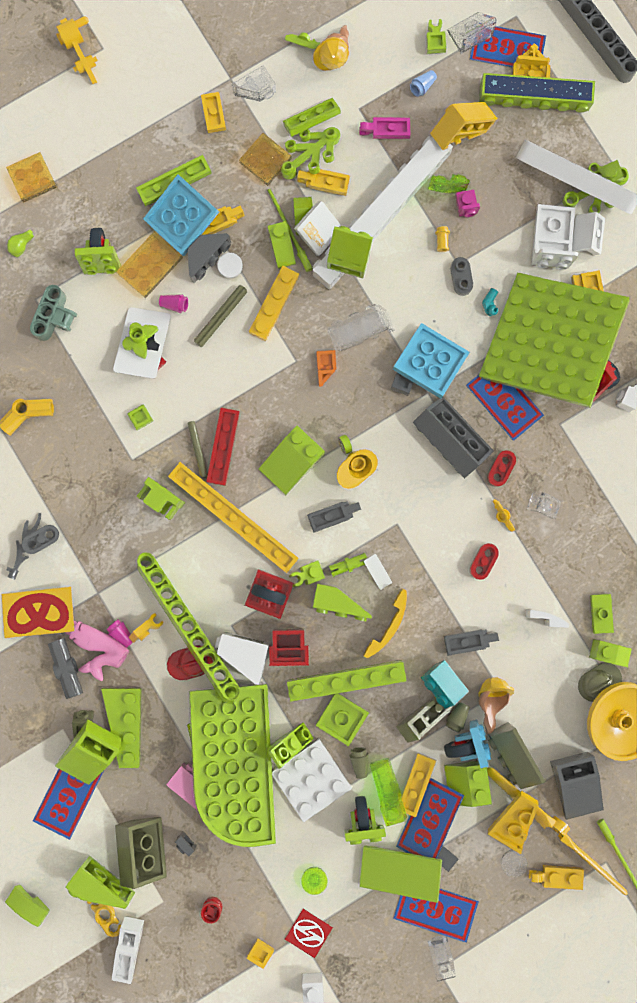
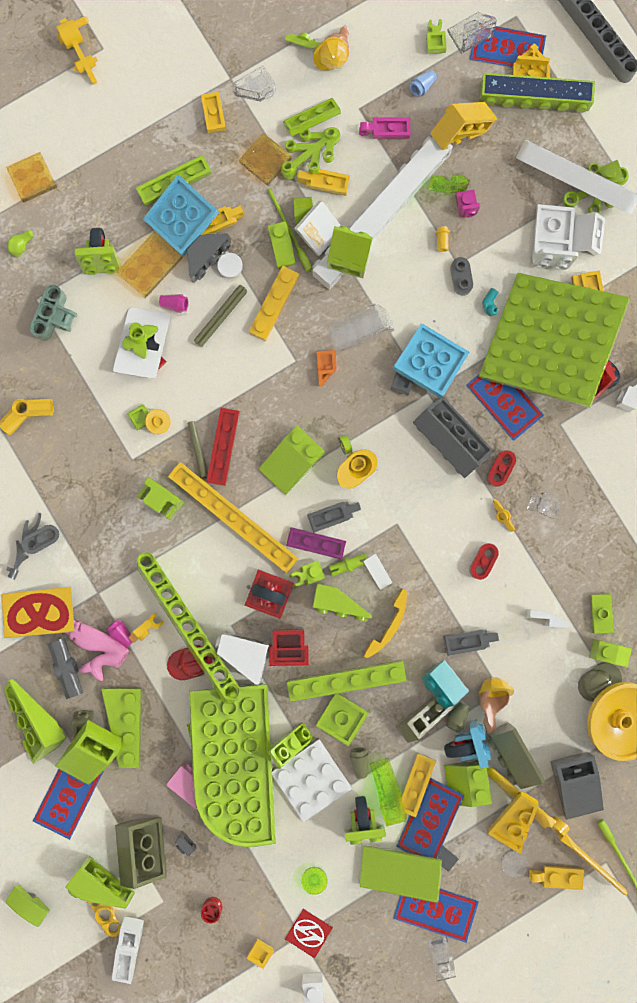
(38, 727): none -> lime wedge
(157, 421): none -> yellow piece
(316, 543): none -> magenta tile

